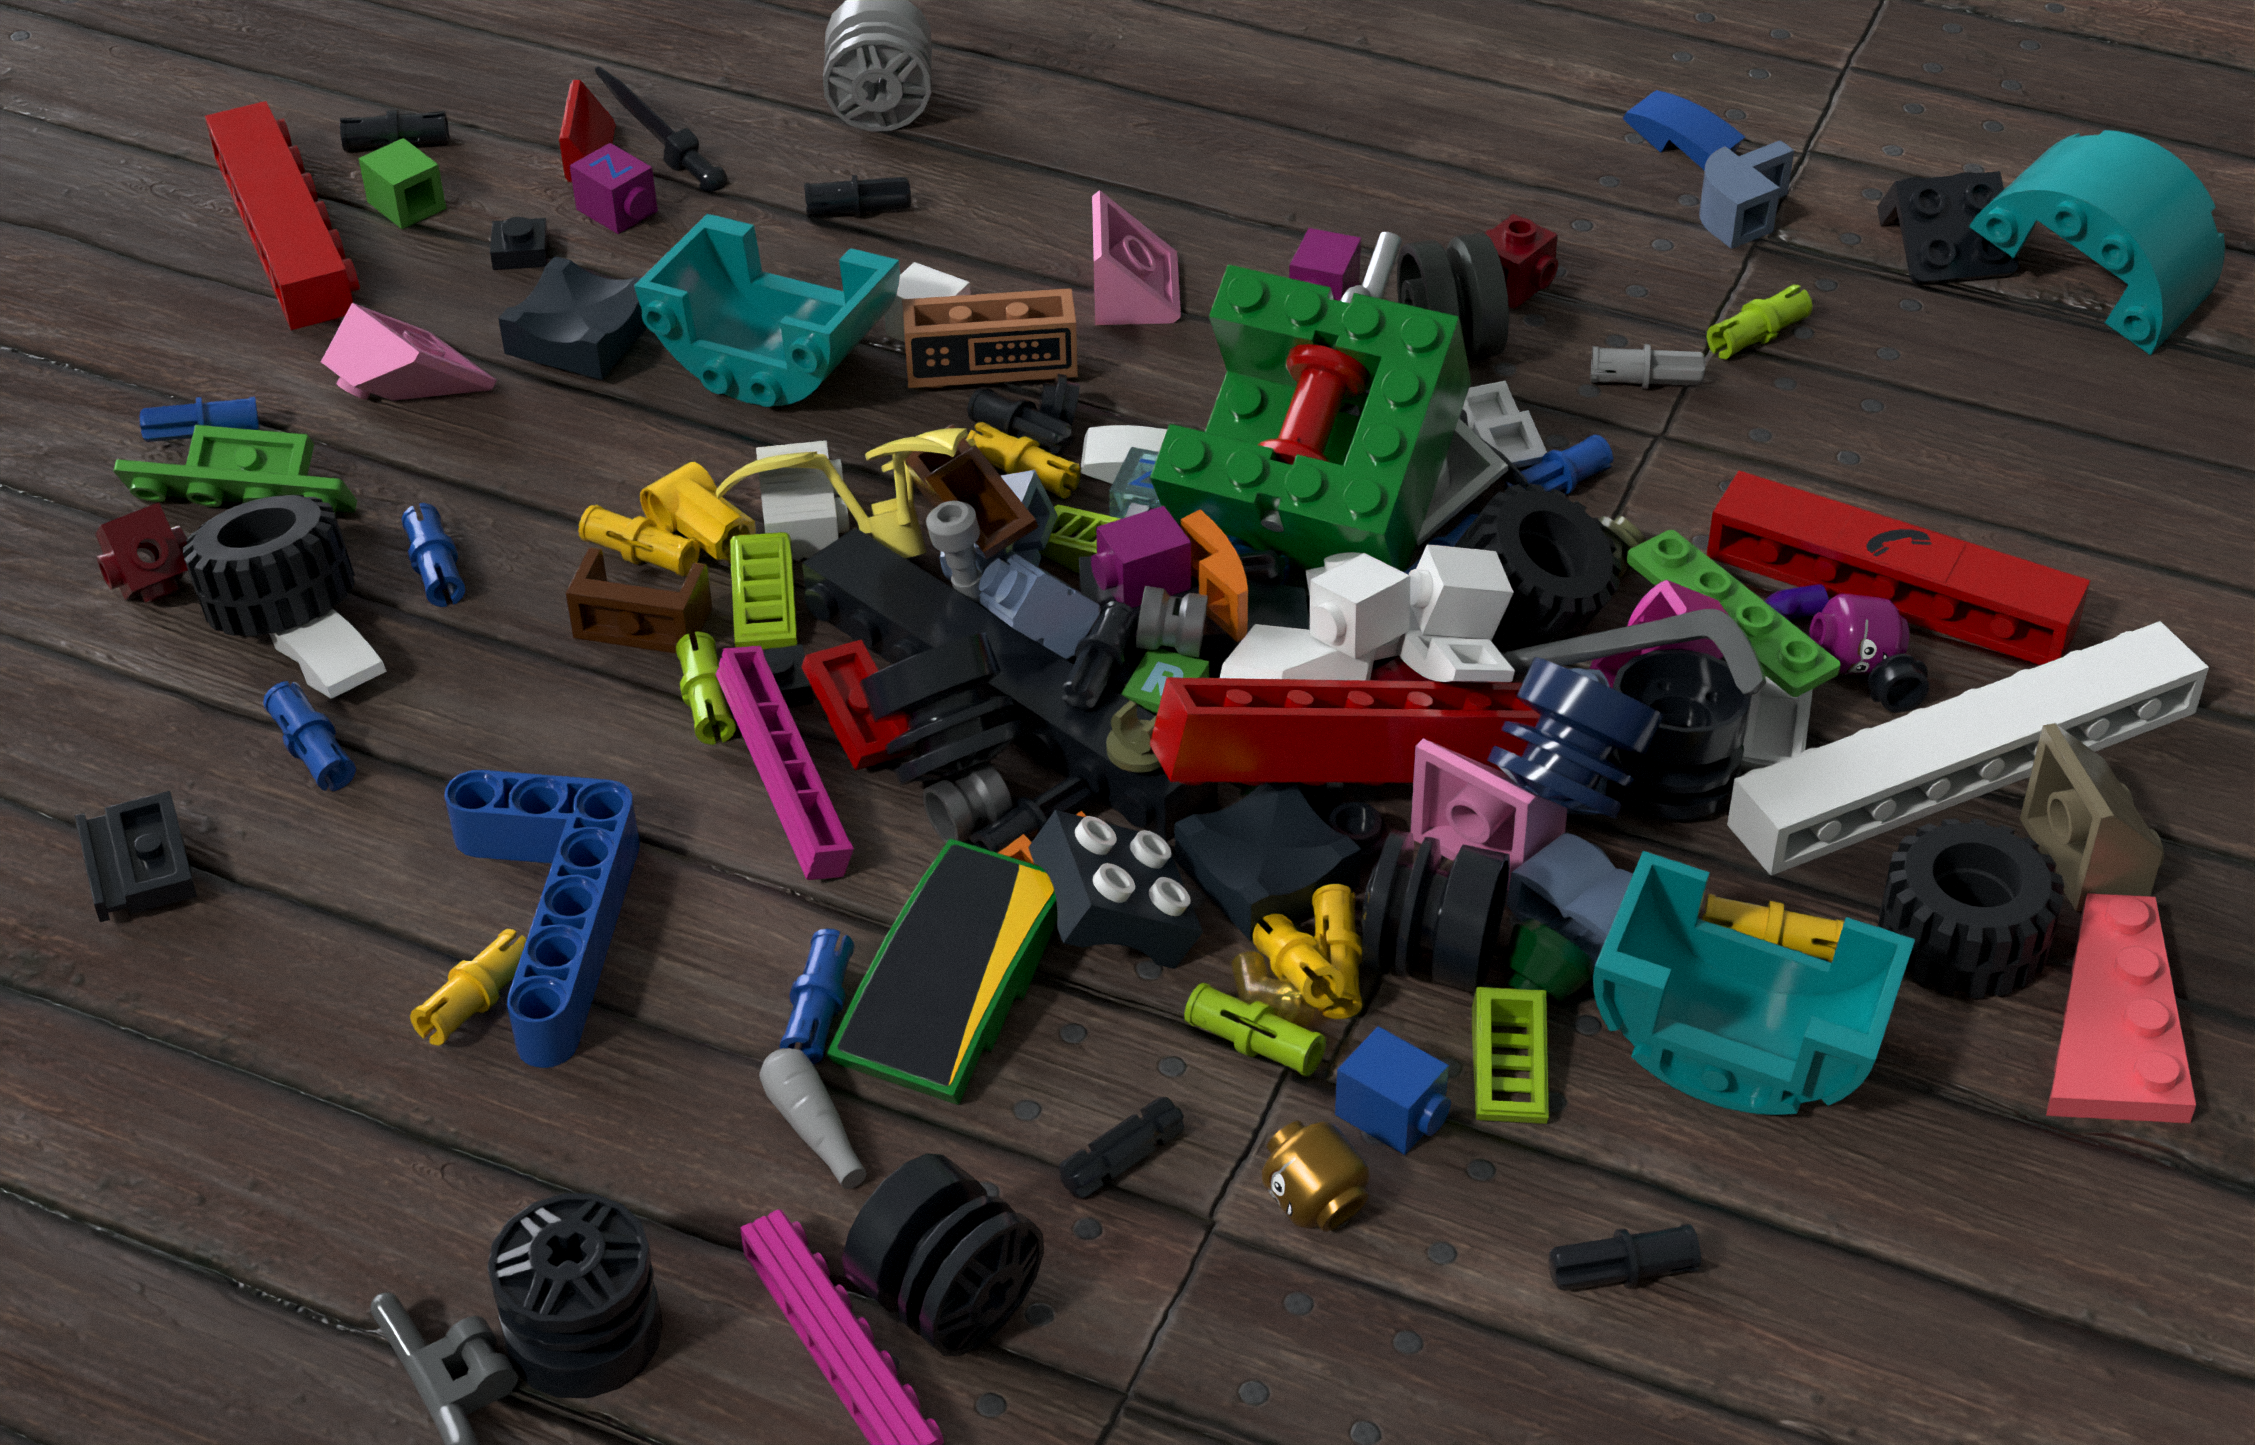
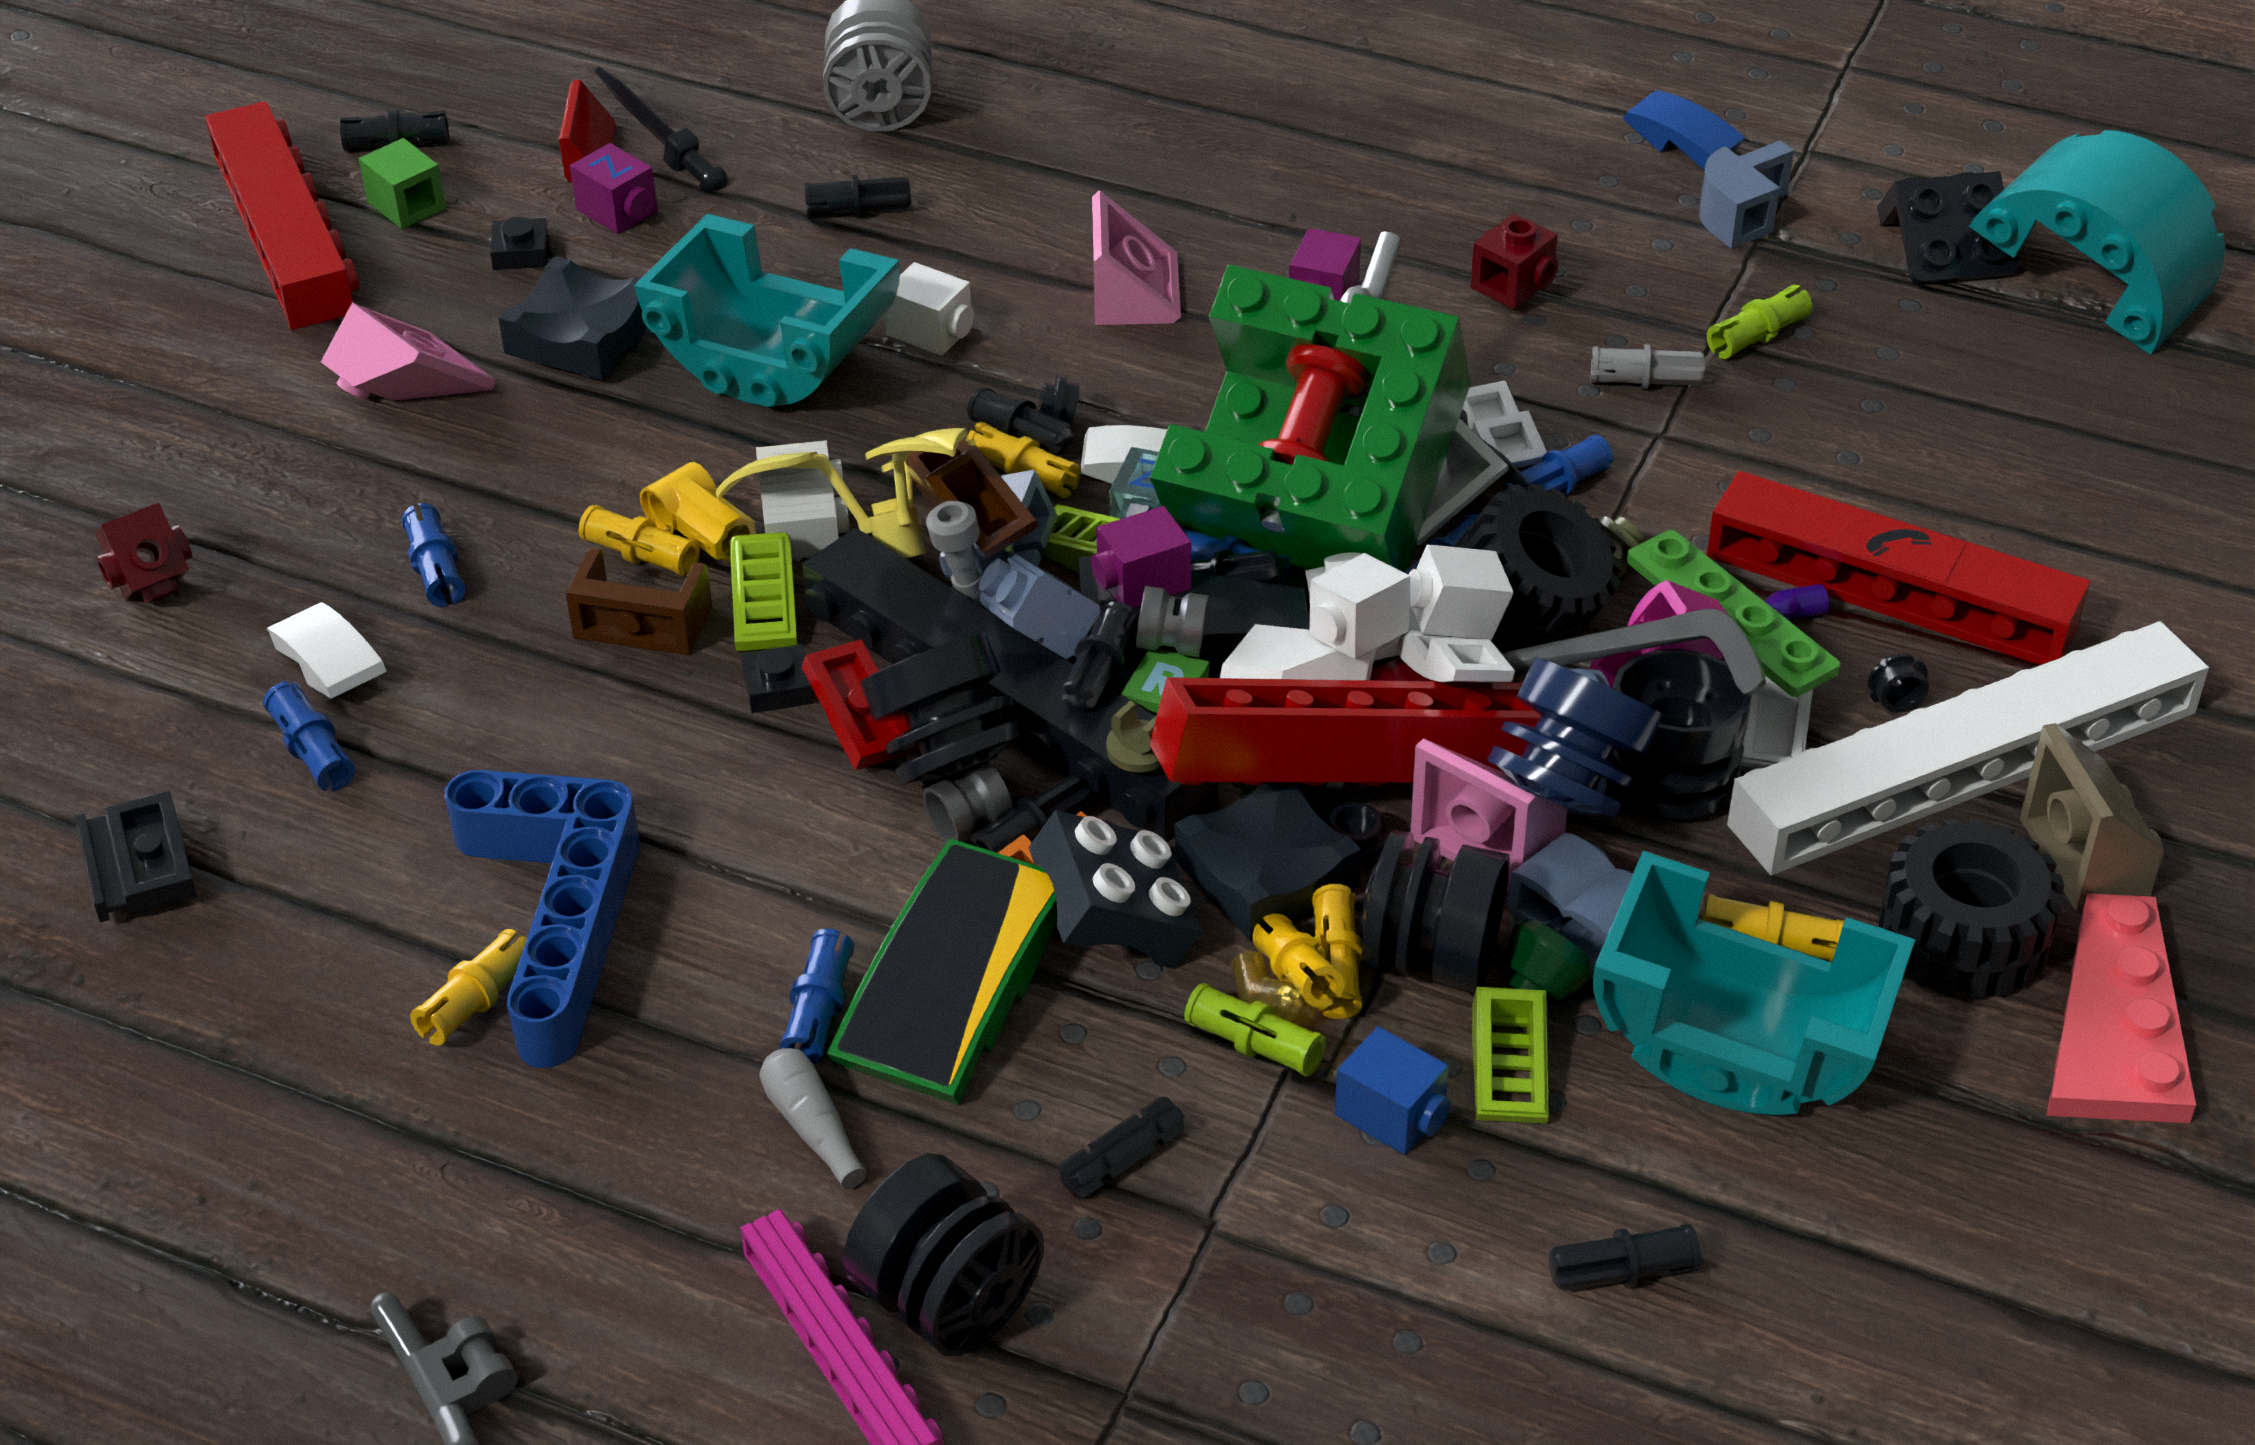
(180, 420): blue axle -> none
(236, 468): bright green bracket -> none
(269, 565): black tyre -> none
(576, 1295): black wheel -> none
(702, 690): lime pin -> none
(784, 763): dark pink piece -> none
(990, 338): nougat brick -> none
(1219, 574): orange slope -> none
(1315, 1175): pearl gold head -> none
(1459, 282): pearl dark grey wheel -> none
(1860, 632): magenta head -> none

